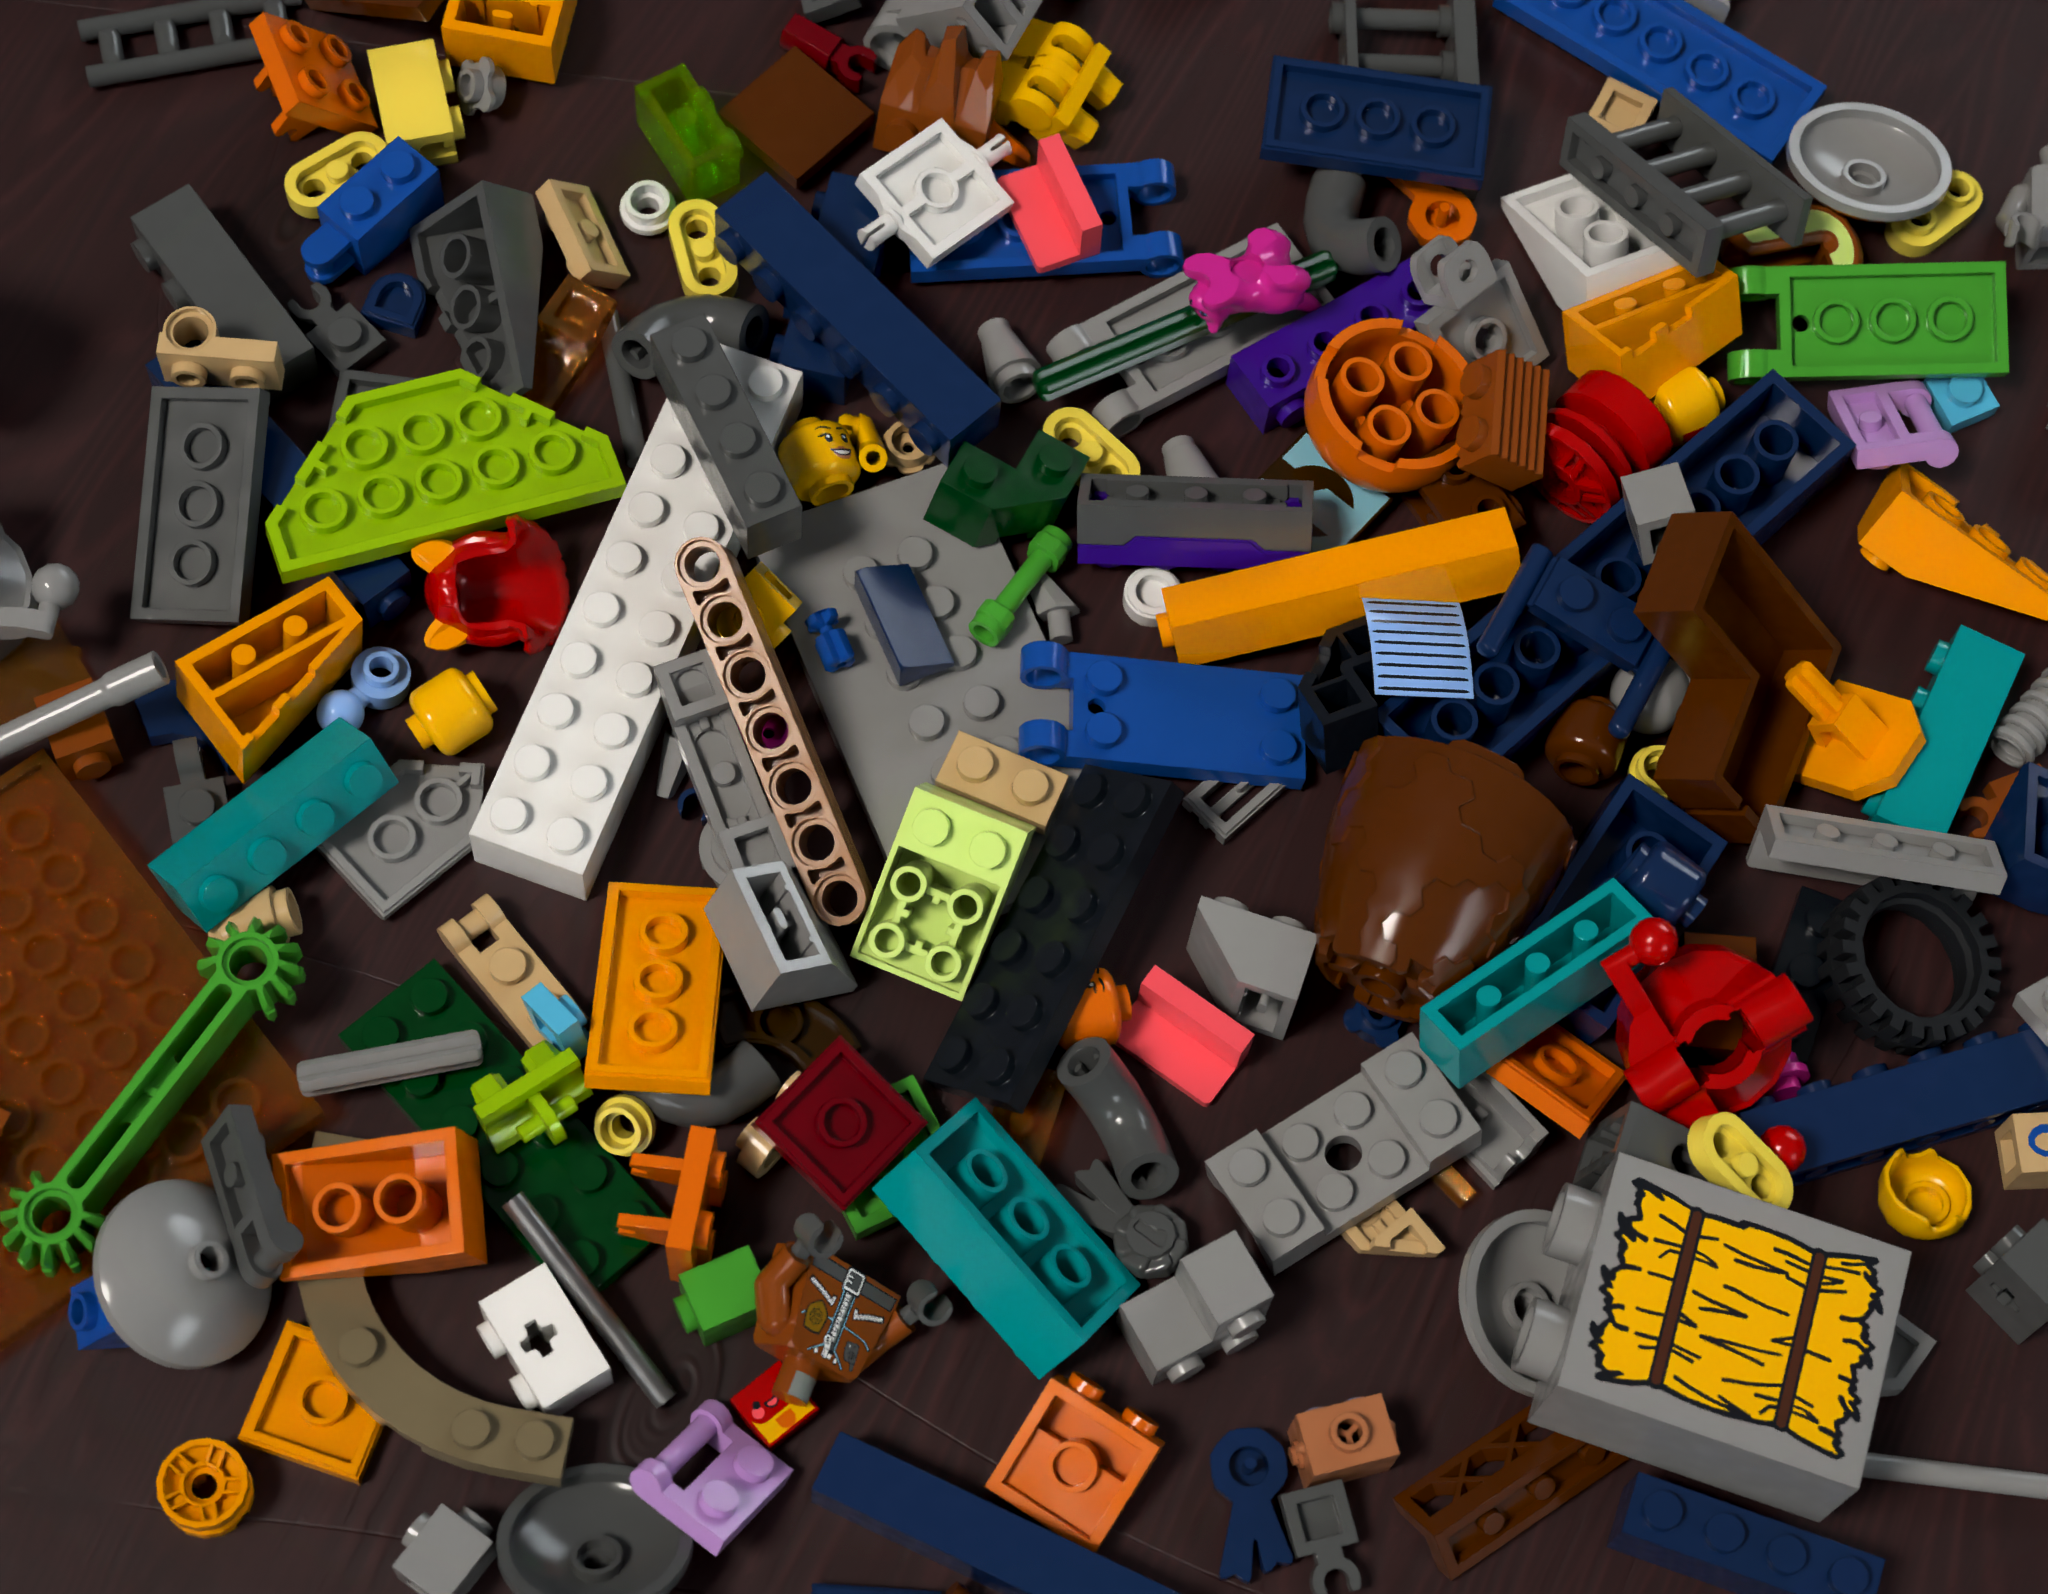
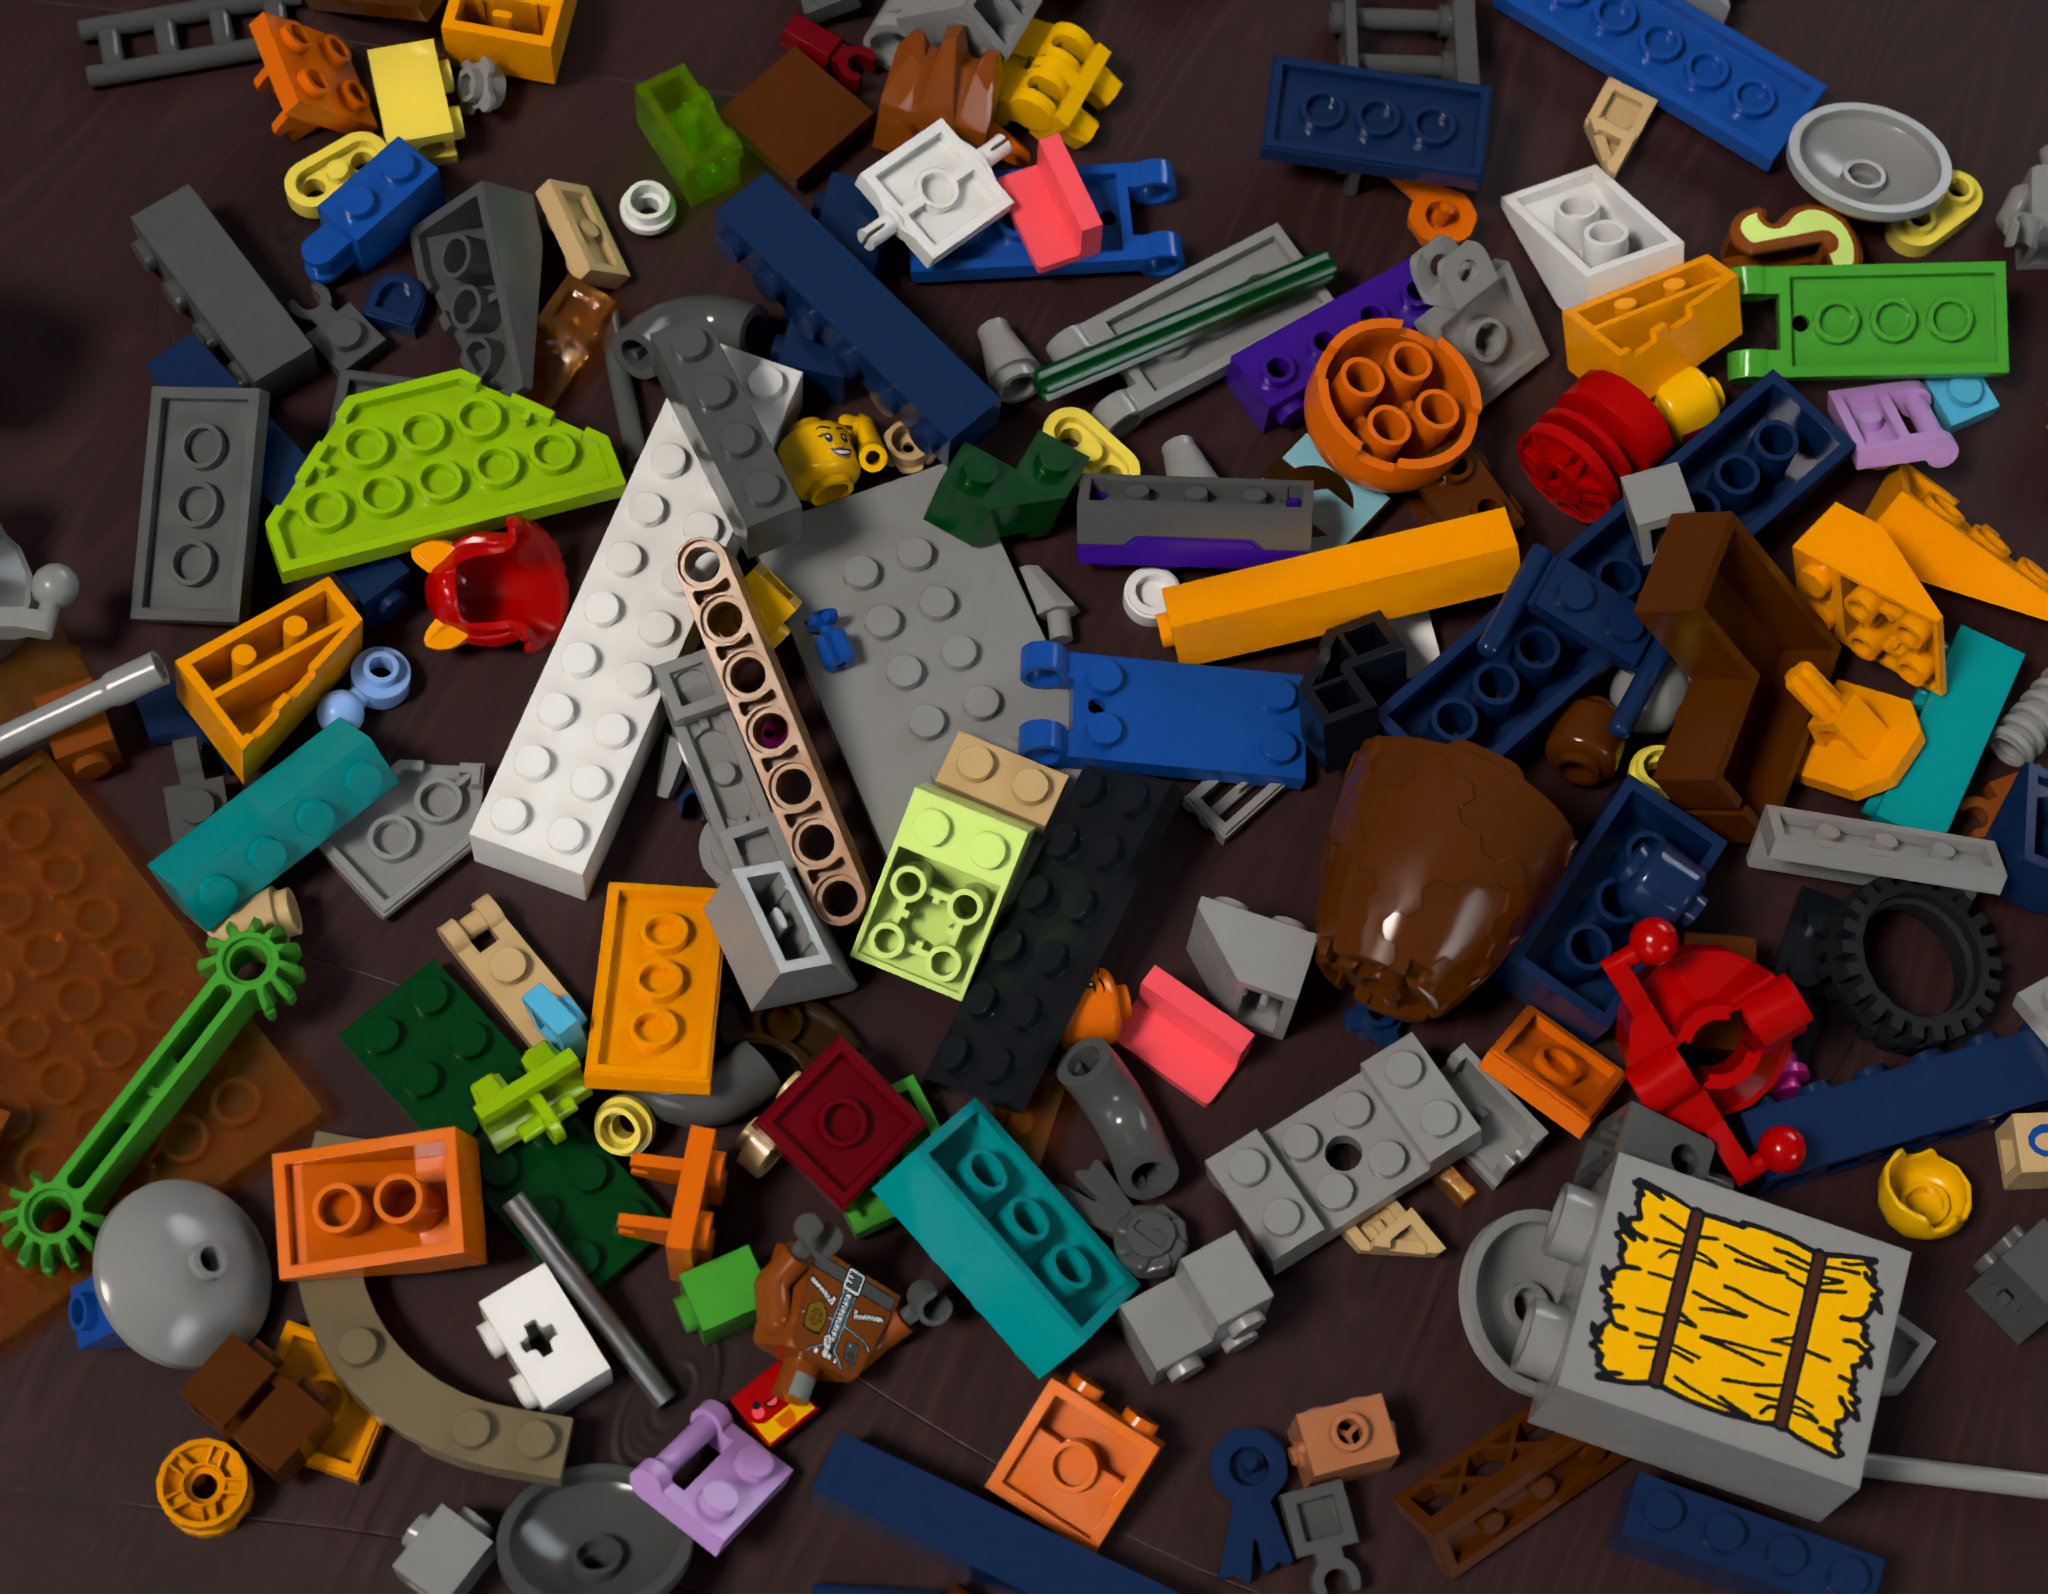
(218, 359): tan plate -> none
(249, 1197): dark grey plate -> none
(259, 1408): none -> reddish brown piece
(389, 1063): light grey axle -> none
(451, 711): yellow head -> none
(699, 257): light yellow plate -> none
(902, 622): dark blue slope -> none
(996, 617): bright green bar -> none
(1254, 282): dark pink animal -> none
(1334, 225): dark grey cylinder -> none
(1419, 648): light blue sticker -> none
(1503, 420): dark orange brick -> none
(1528, 985): teal brick -> none
(1673, 215): dark grey fence -> none
(1736, 1158): light yellow plate -> none
(1871, 596): none -> light orange slope

